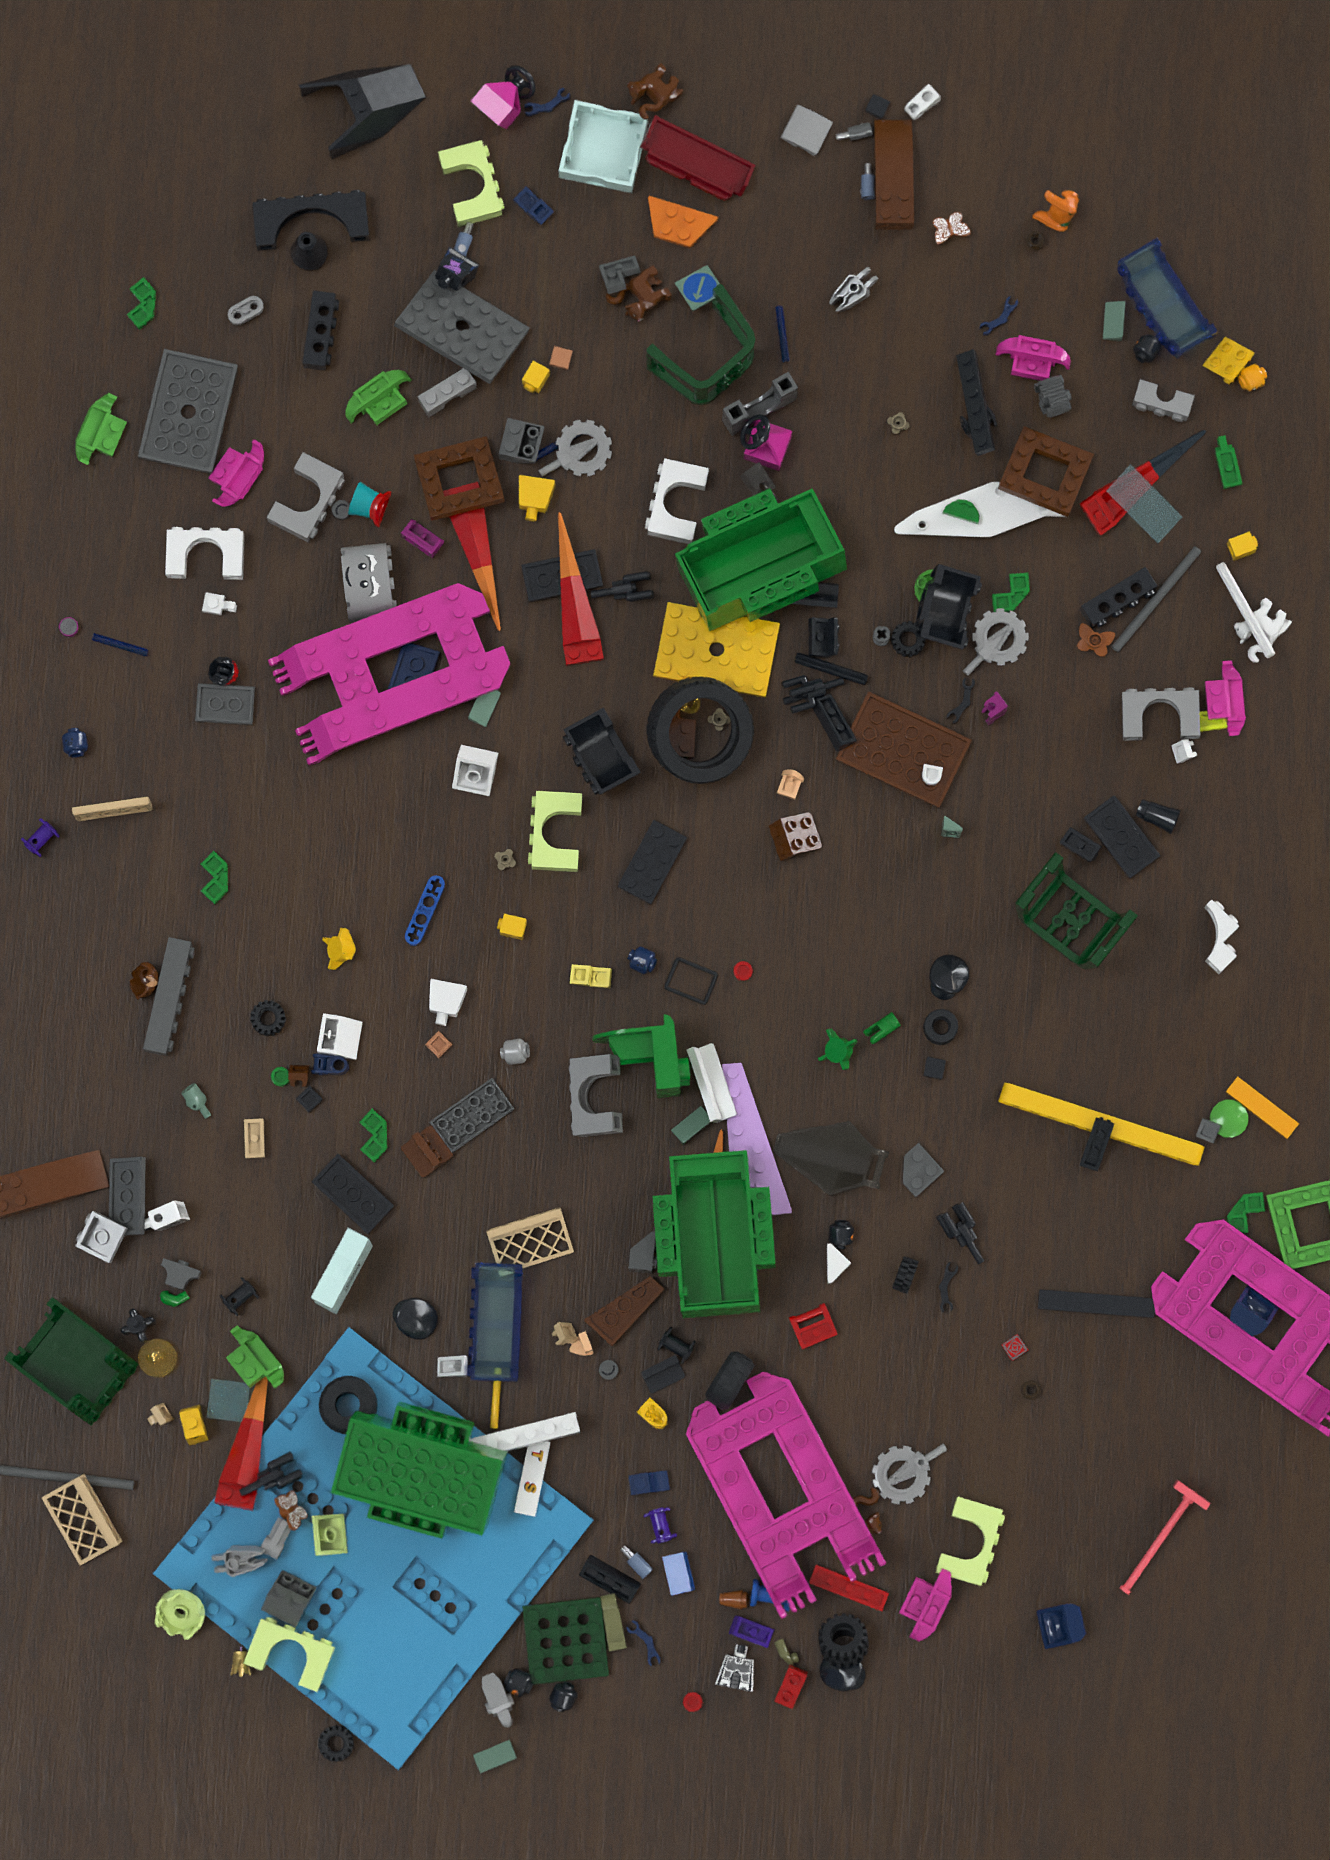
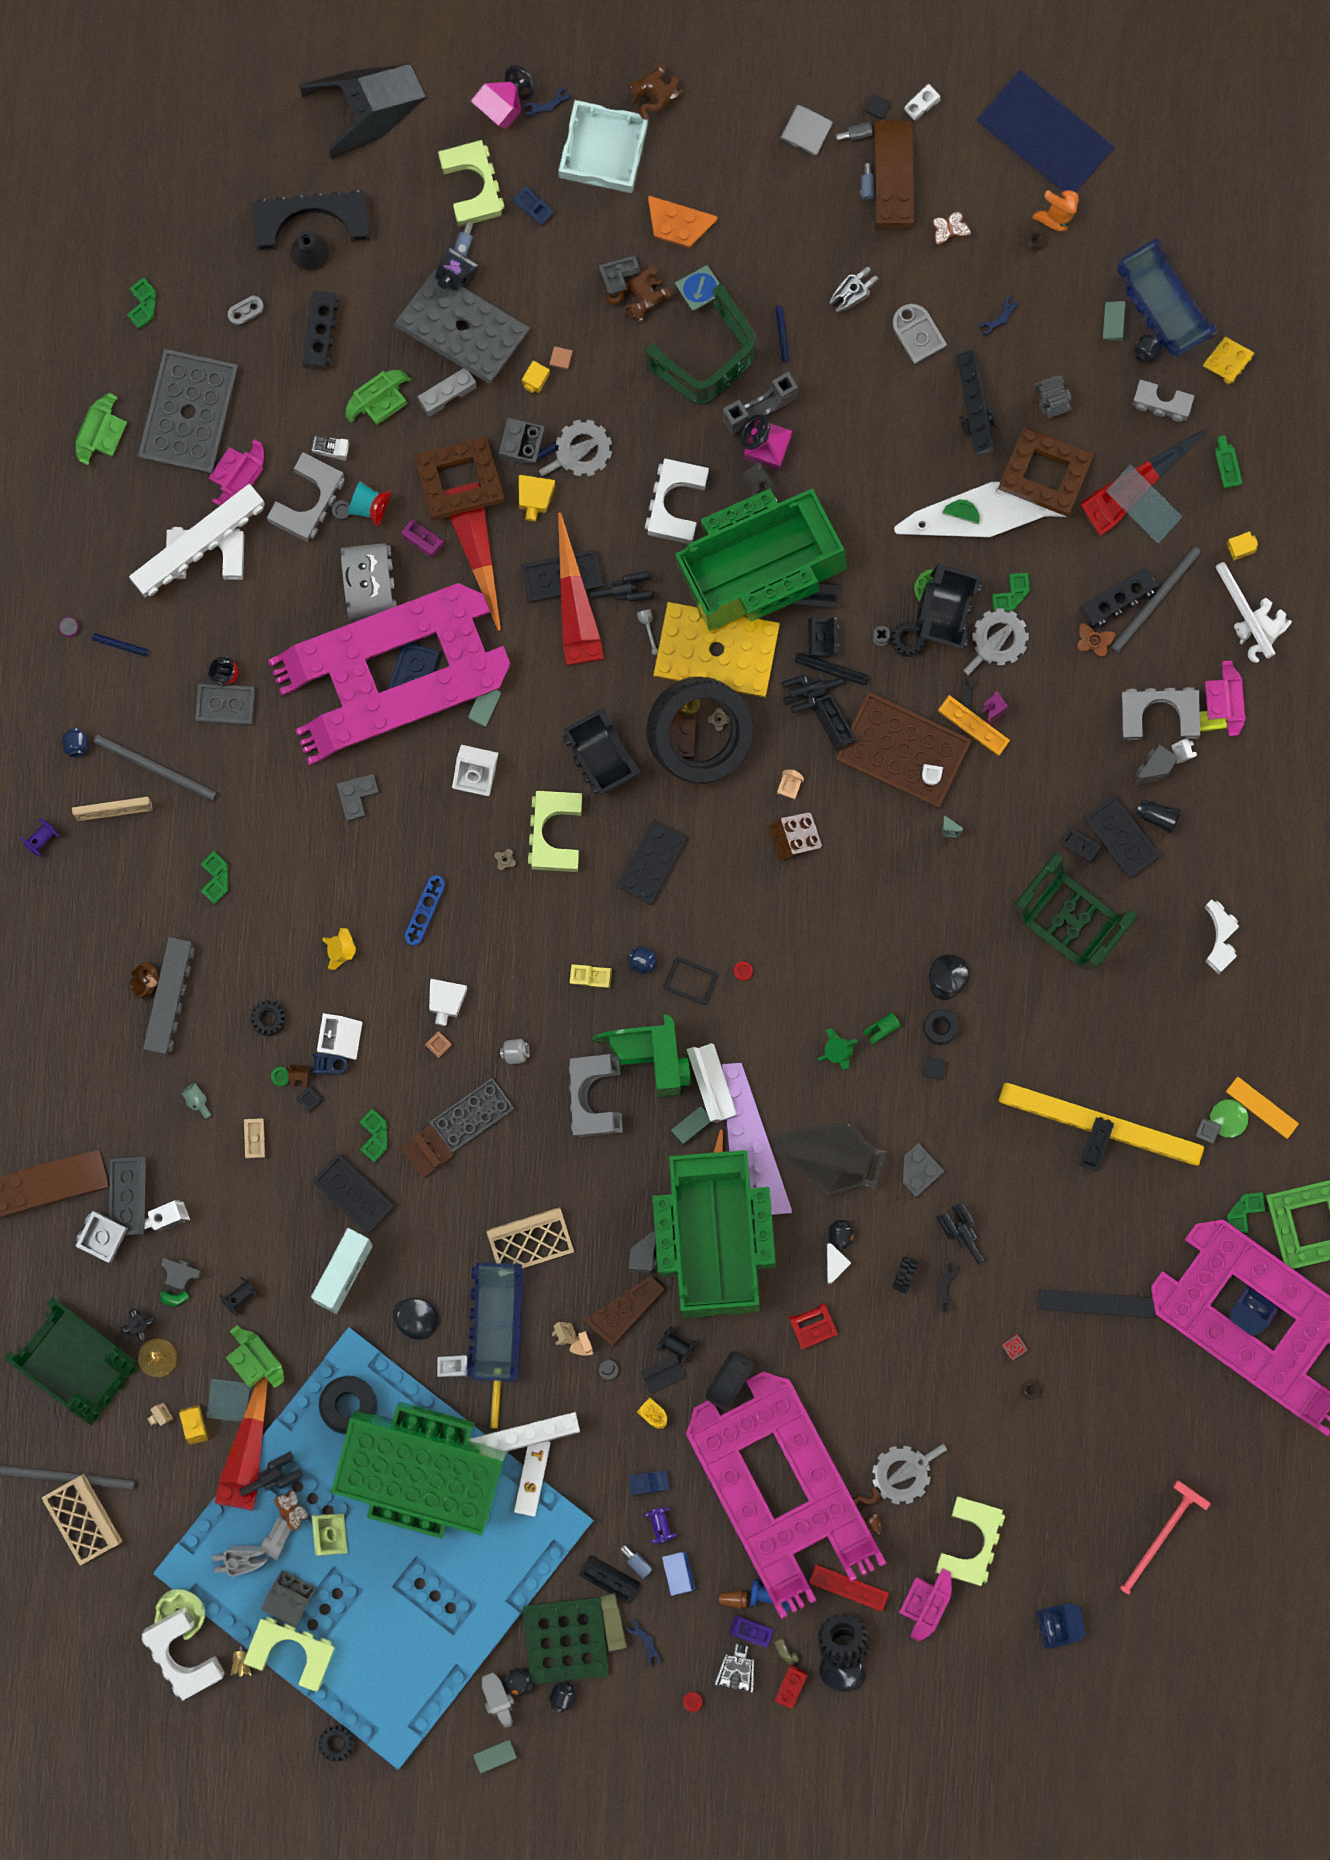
(154, 767): none -> dark grey piece
(184, 1680): none -> white arch
(197, 540): none -> white brick
(216, 604): white plate -> none
(330, 447): none -> white leg
(352, 791): none -> dark grey plate
(512, 926): yellow brick -> none
(646, 617): none -> light grey hinge
(696, 160): dark red slope -> none
(898, 418): dark tan plate -> none
(917, 334): none -> light grey tile
(973, 725): none -> light orange tile
(1033, 356): dark pink plate -> none
(1045, 133): none -> clear blue piece
(1158, 767): none -> dark grey slope
(1252, 377): light orange head -> none

